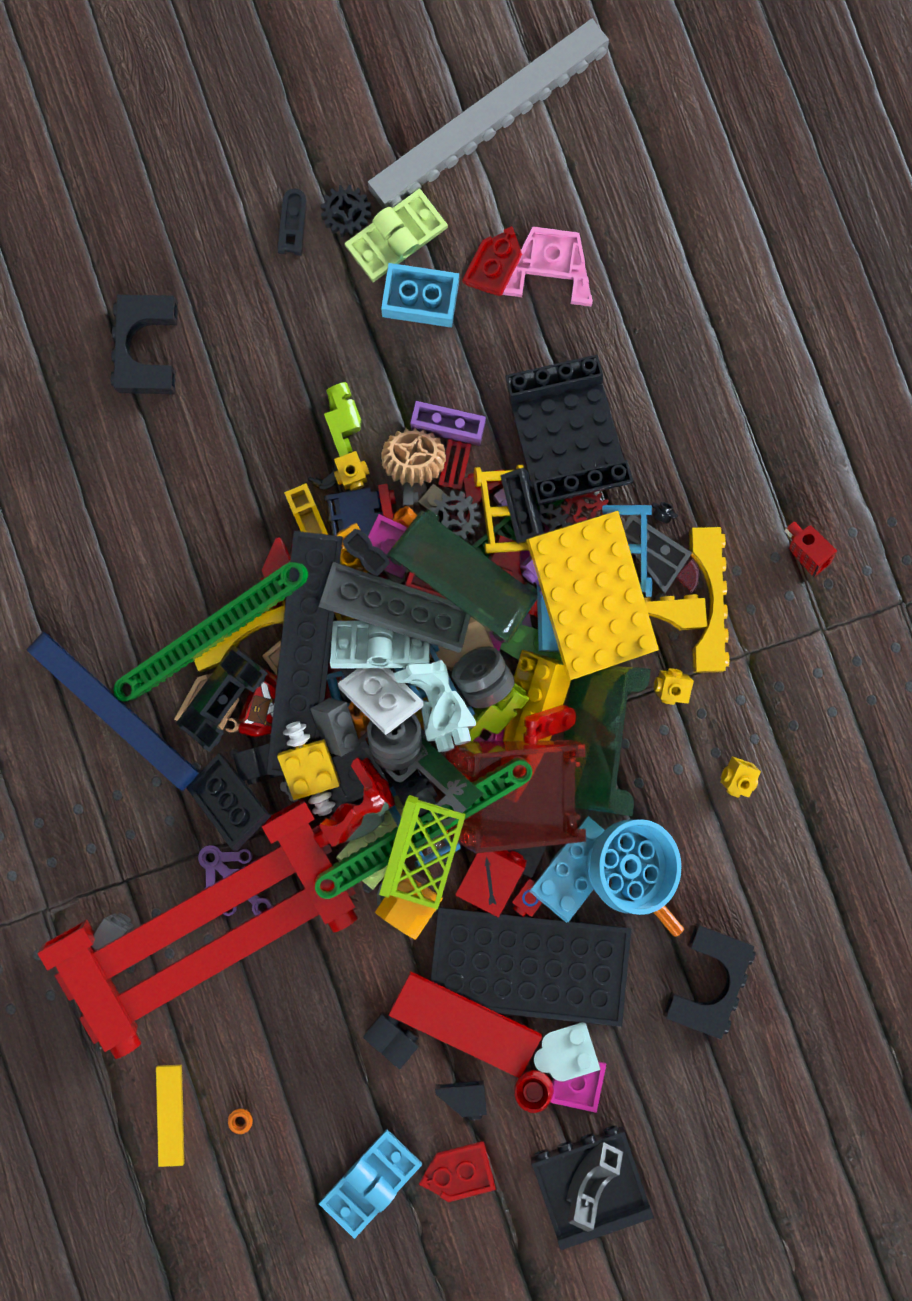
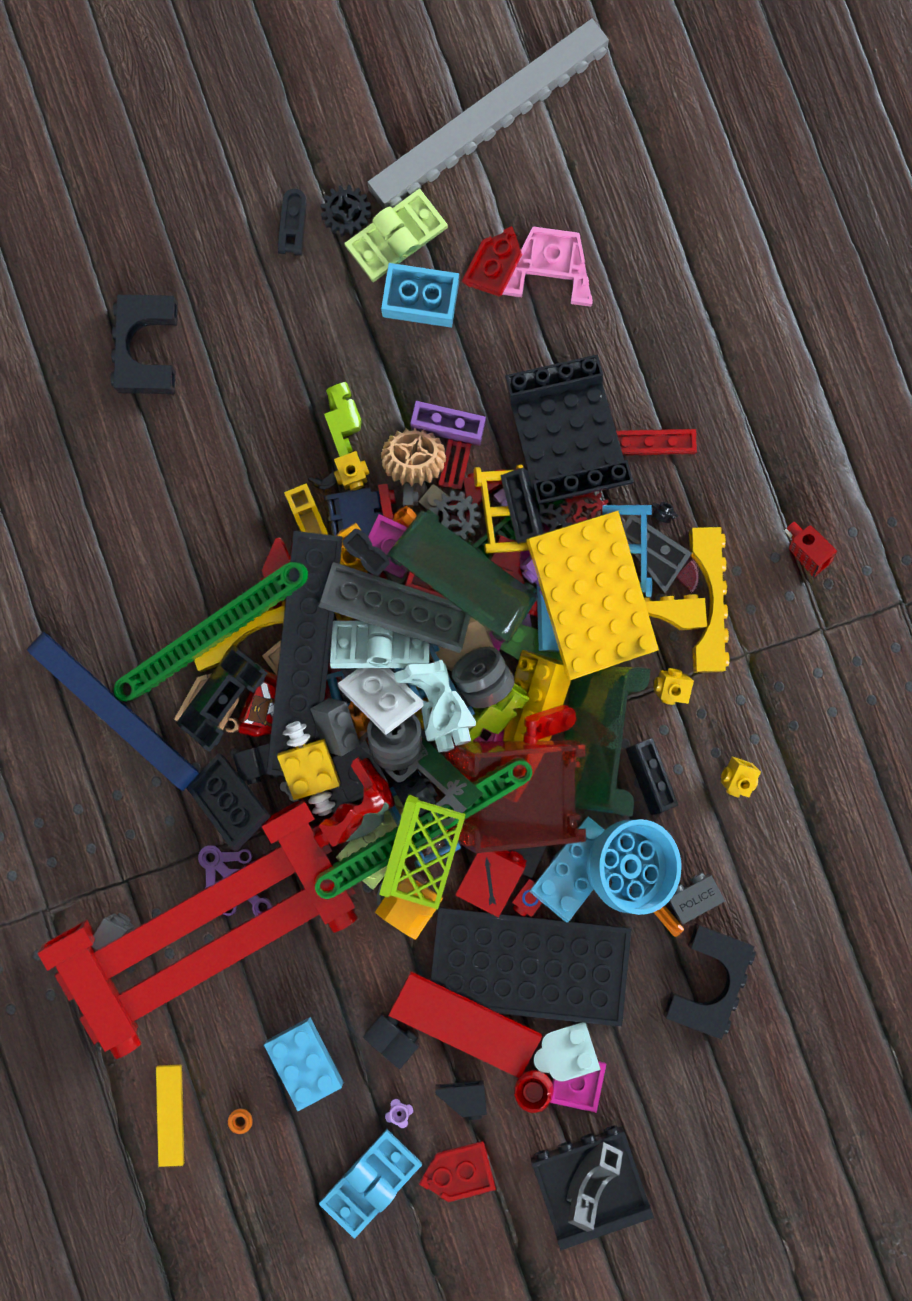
(304, 1064): none -> medium azure brick
(401, 1120): none -> lavender plate
(651, 777): none -> black slope
(657, 442): none -> red tile
(696, 897): none -> dark grey brick

